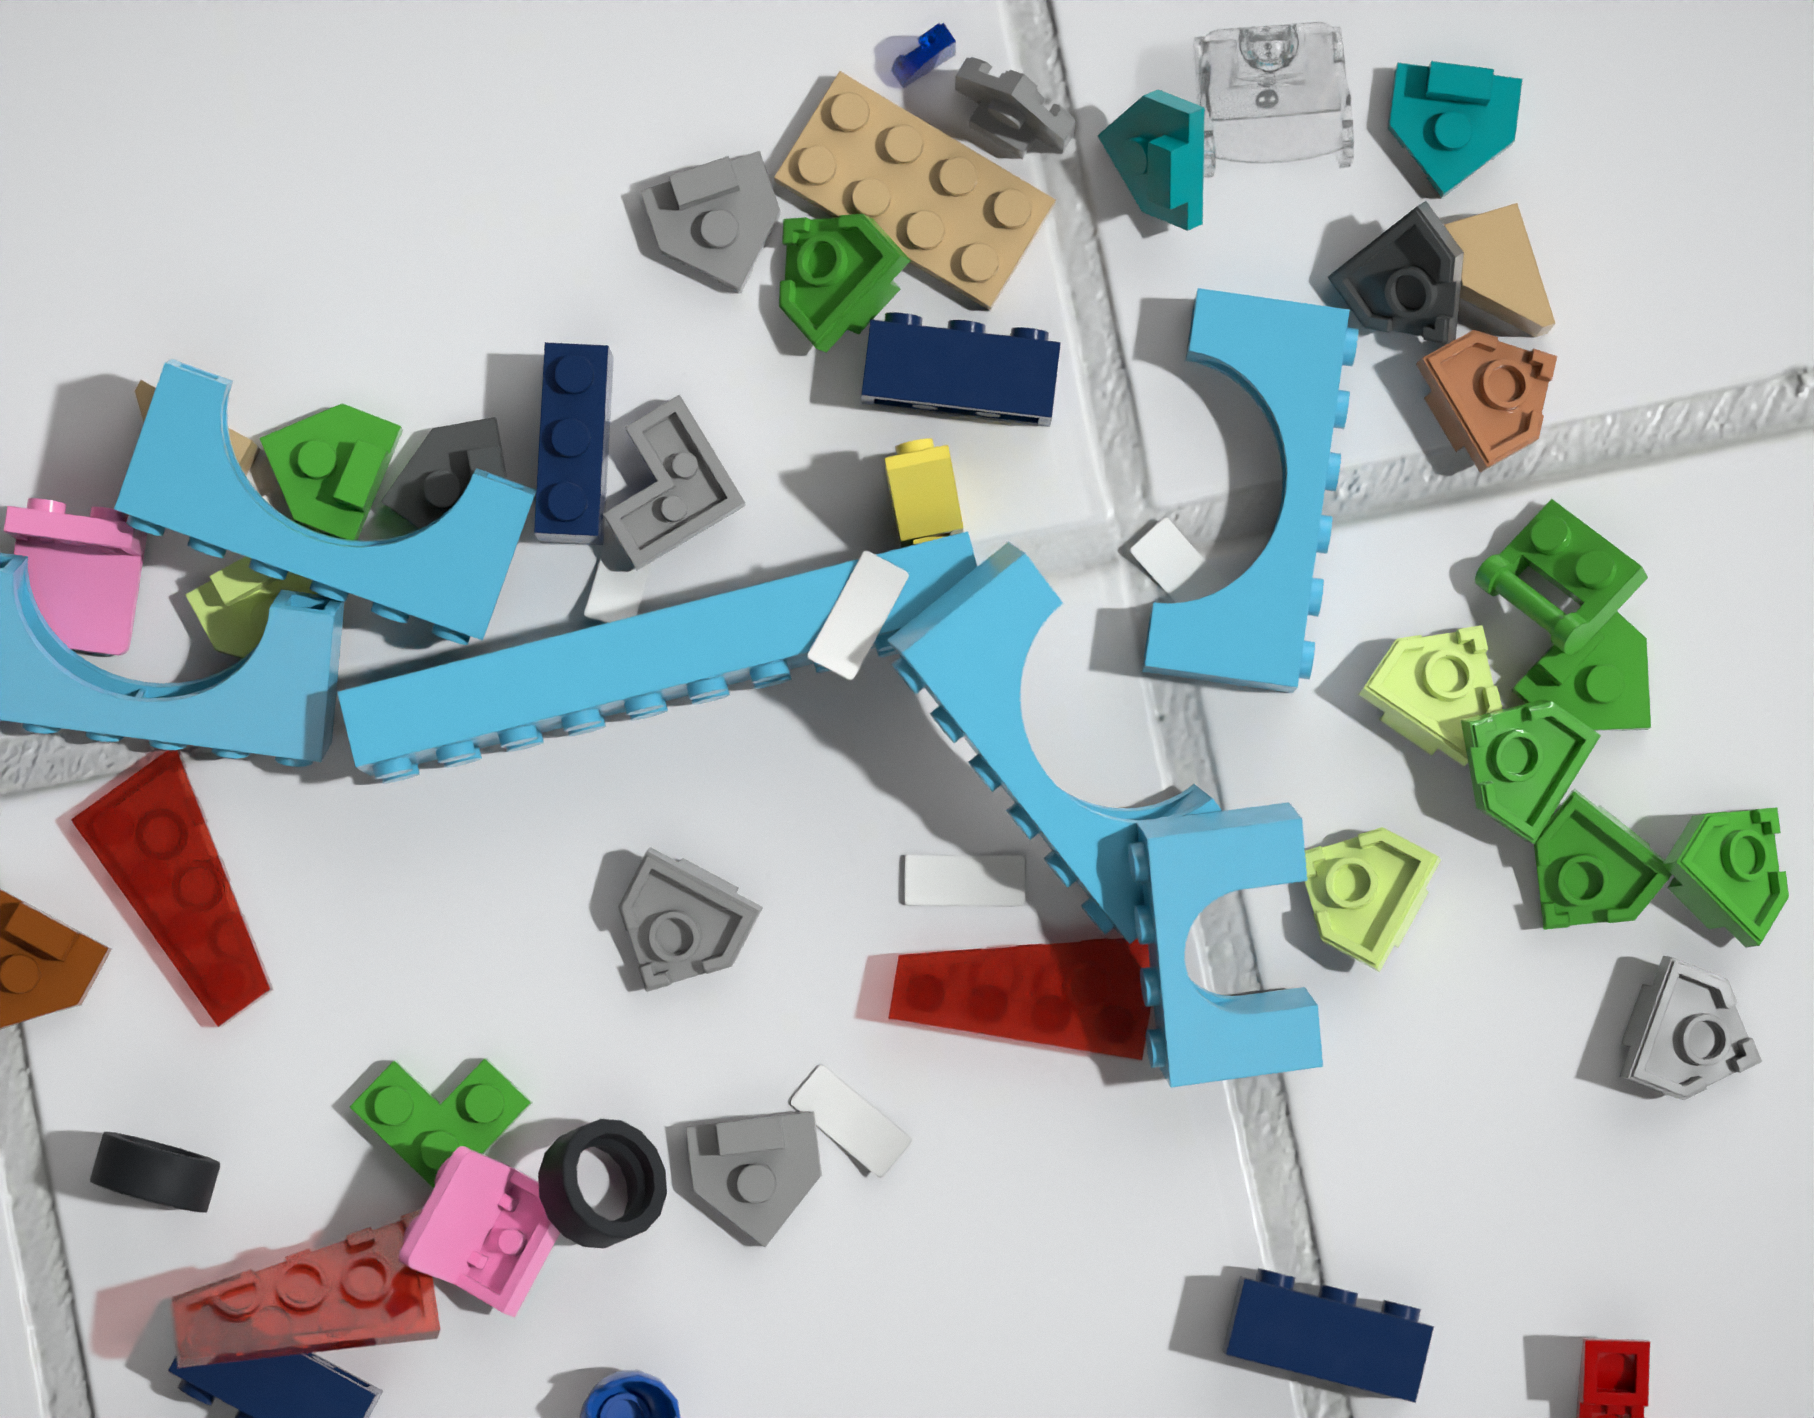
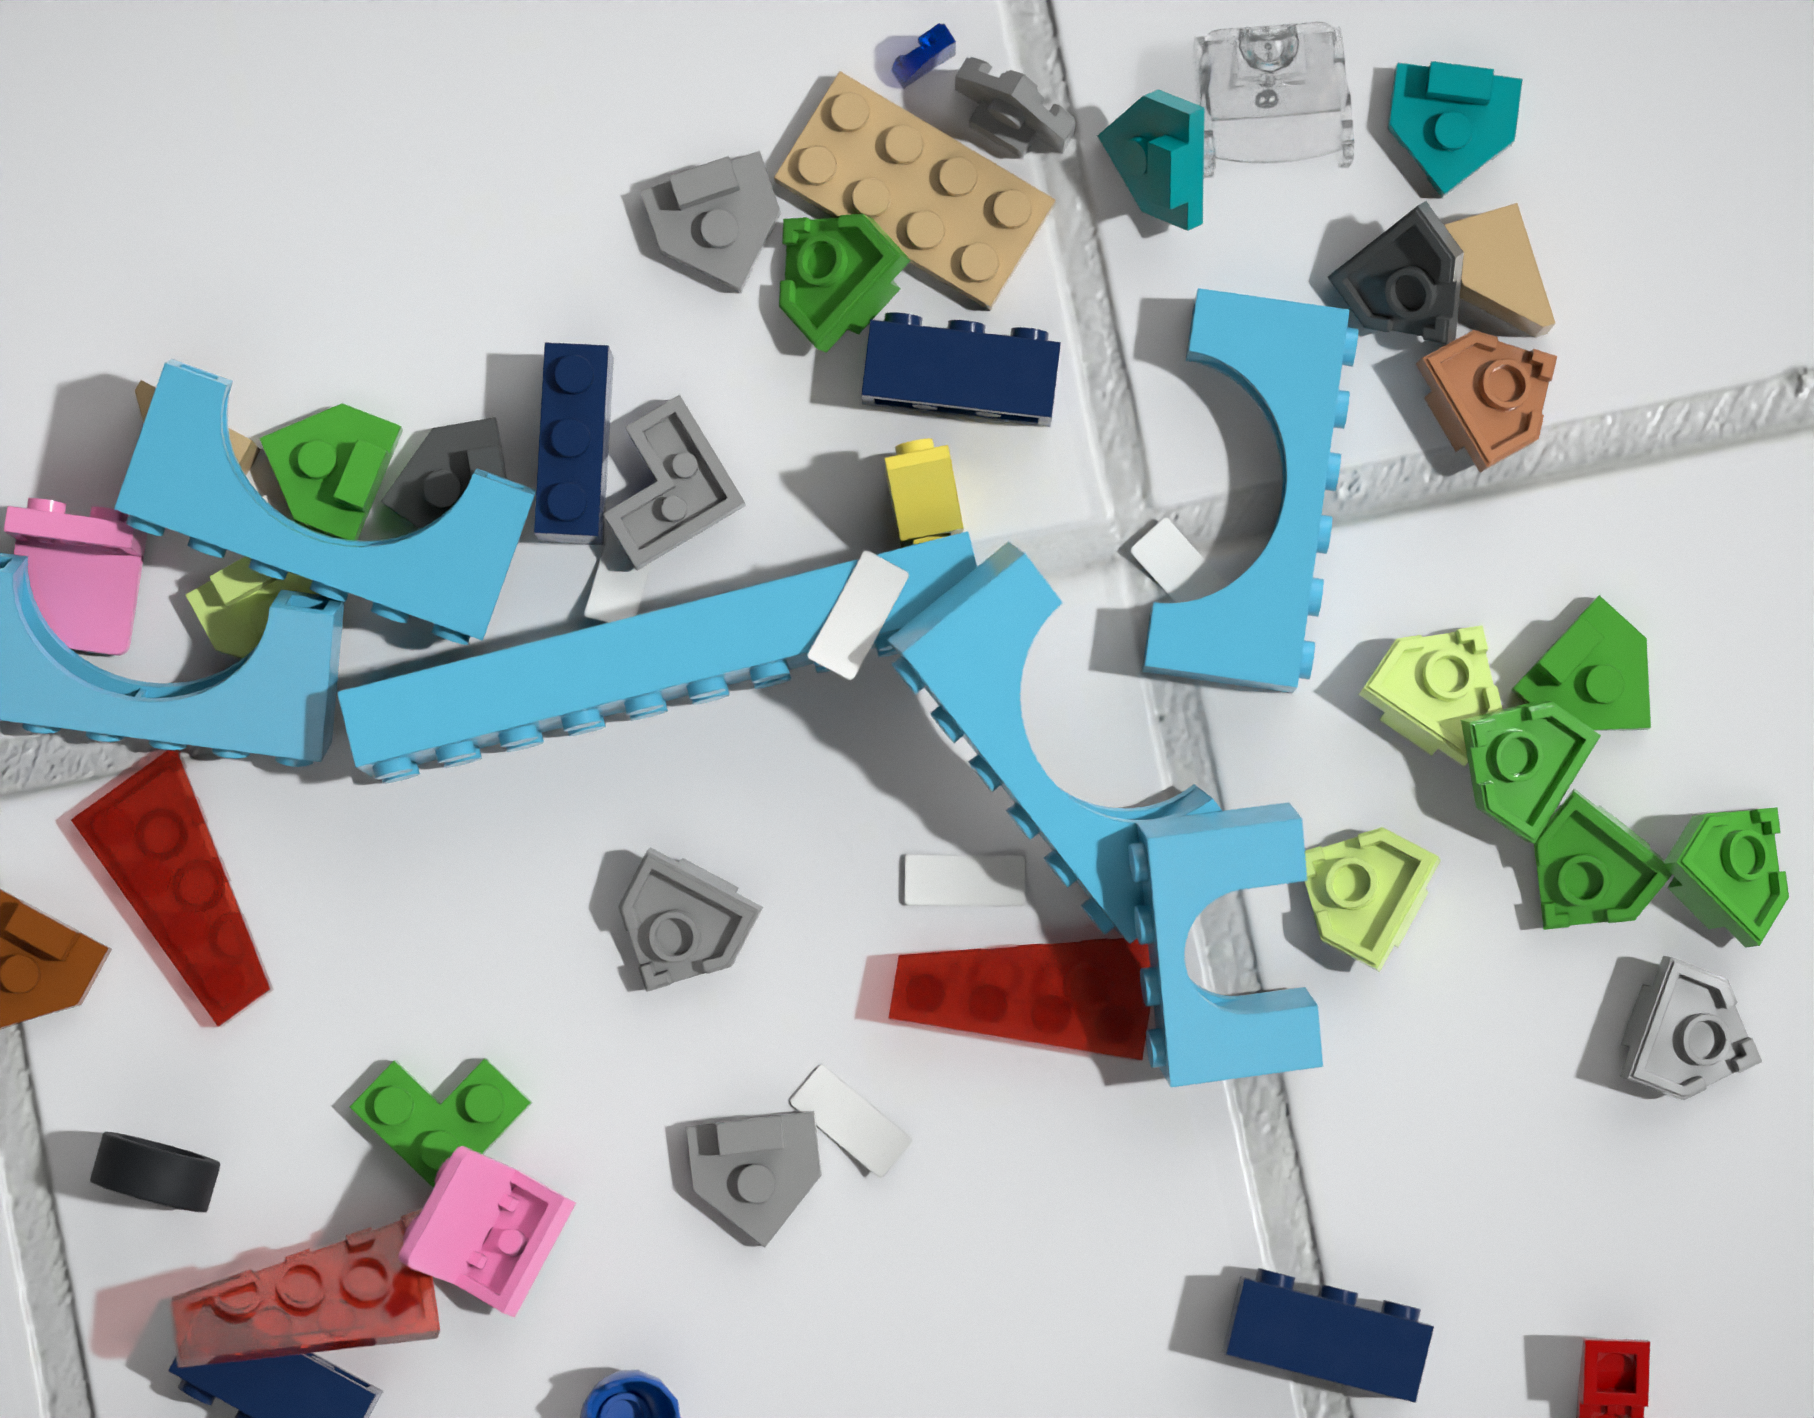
(641, 1170): black tyre -> none
(1573, 561): bright green plate -> none

